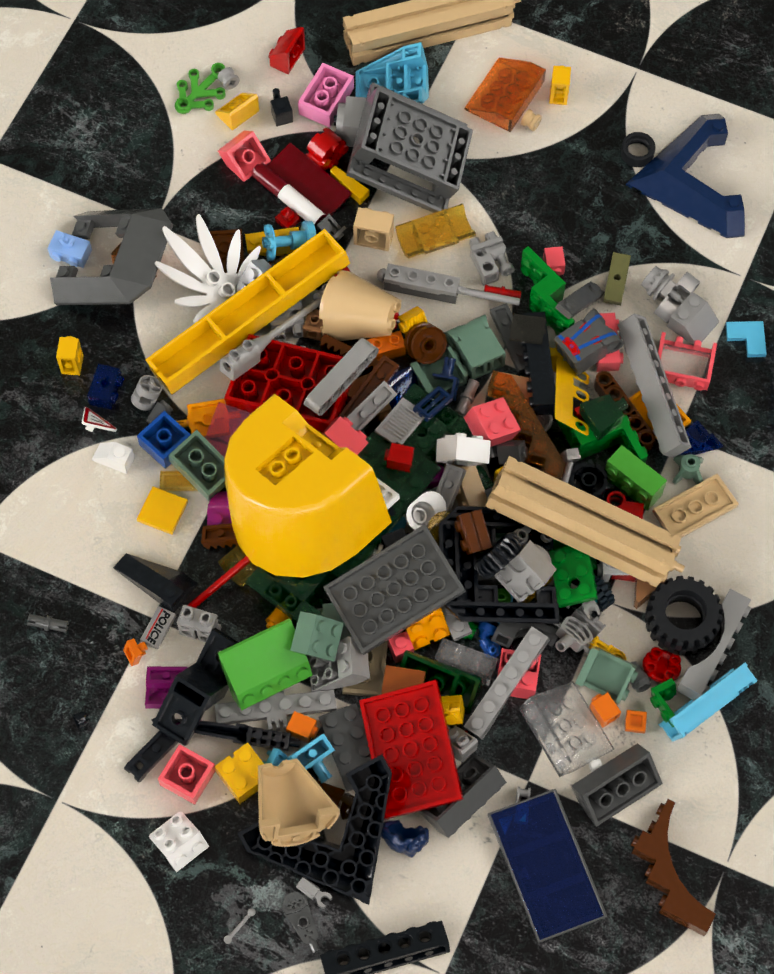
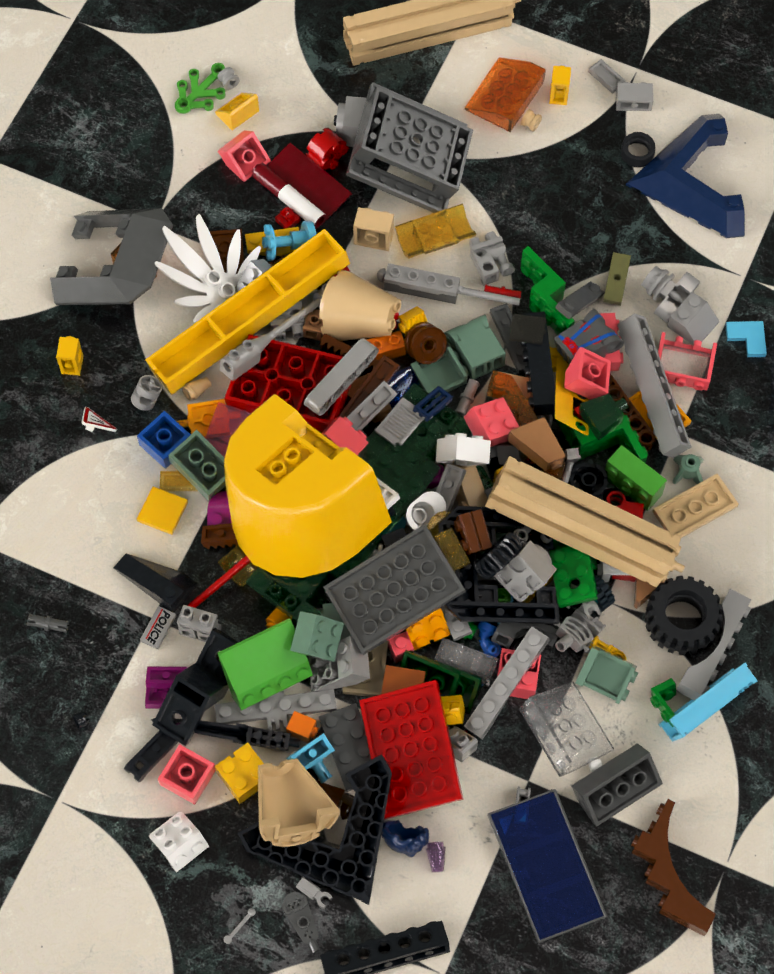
(69, 249): light blue brick -> none
(105, 386): clear blue brick -> none
(114, 456): white slope -> none
(134, 651): orange tile -> none
(158, 409): dark grey cone -> none
(195, 388): none -> tan cone
(275, 757): medium azure tile -> none
(281, 109): black brick -> none
(288, 50): red slope -> none
(324, 94): bright pink brick -> none
(331, 226): dark grey bracket -> none
(359, 191): yellow piece -> none
(399, 457): red brick -> none
(400, 71): medium azure wedge -> none
(436, 856): none -> clear purple cone
(447, 375): dark blue bracket -> none
(452, 549): none -> clear yellow plate
(478, 784): dark grey slope -> none
(538, 444): none -> medium nougat slope
(555, 259): coral brick -> none
(588, 374): none -> coral slope
(604, 709): orange brick -> none
(606, 75): none -> light grey tile
(634, 96): none -> light grey brick
(635, 721): orange plate -> none
(642, 680): dark grey cone -> none
(661, 665): red dish -> none
(700, 440): clear blue slope -> none

